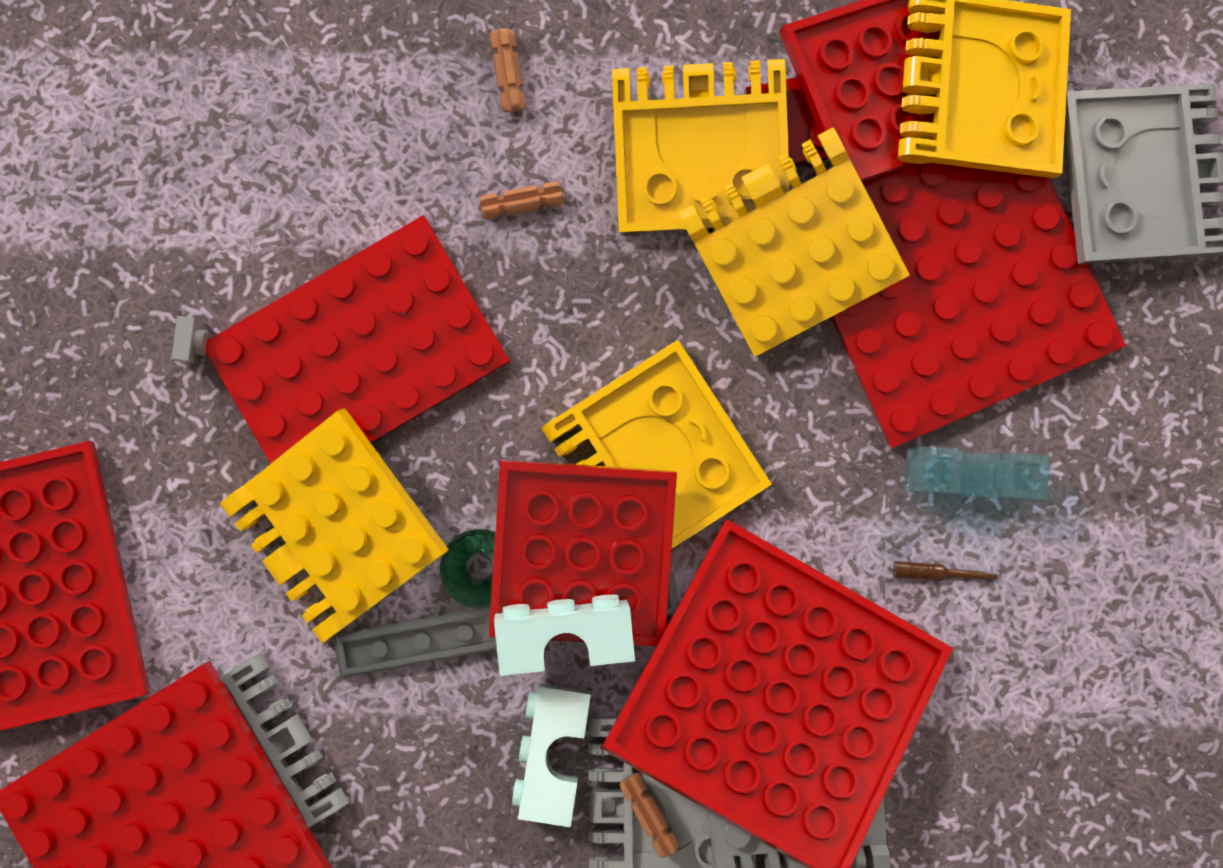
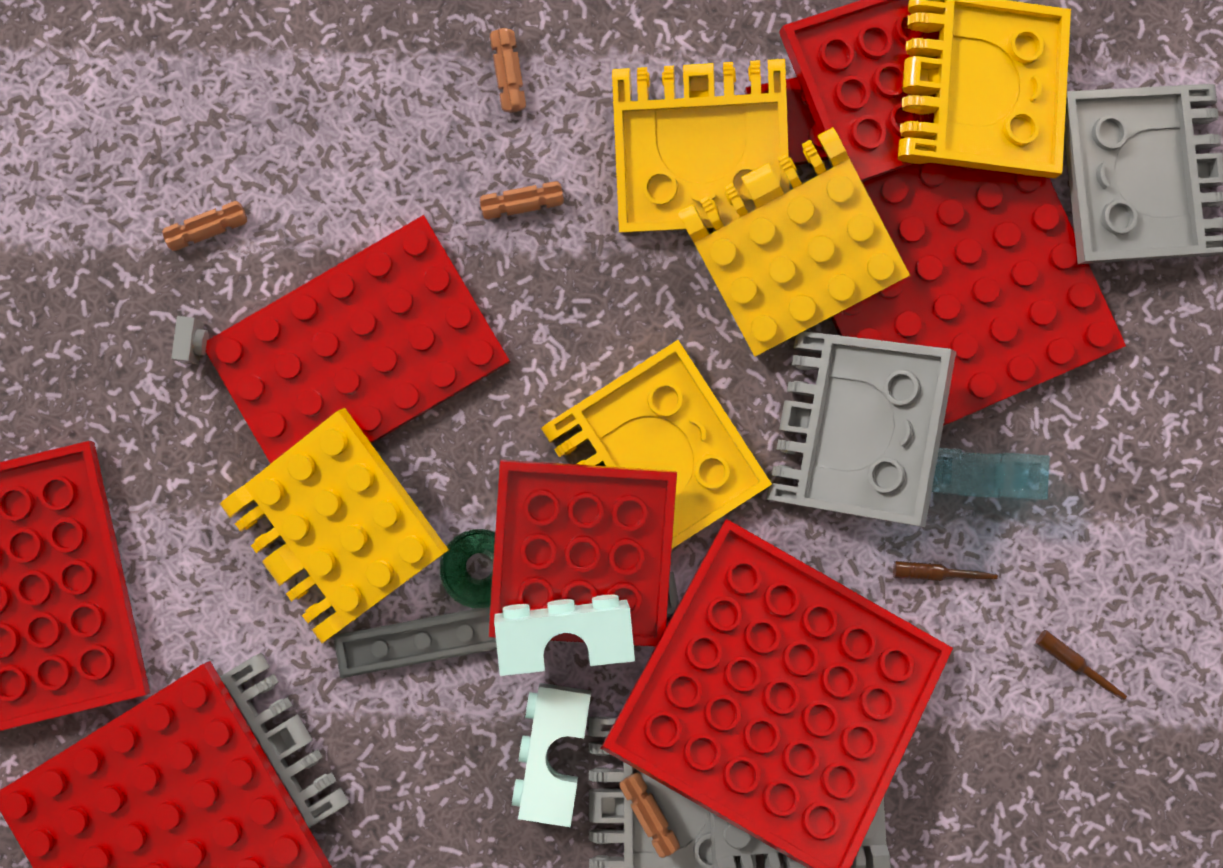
(204, 225): none -> nougat axle
(868, 429): none -> light grey hinge
(1074, 661): none -> reddish brown piece

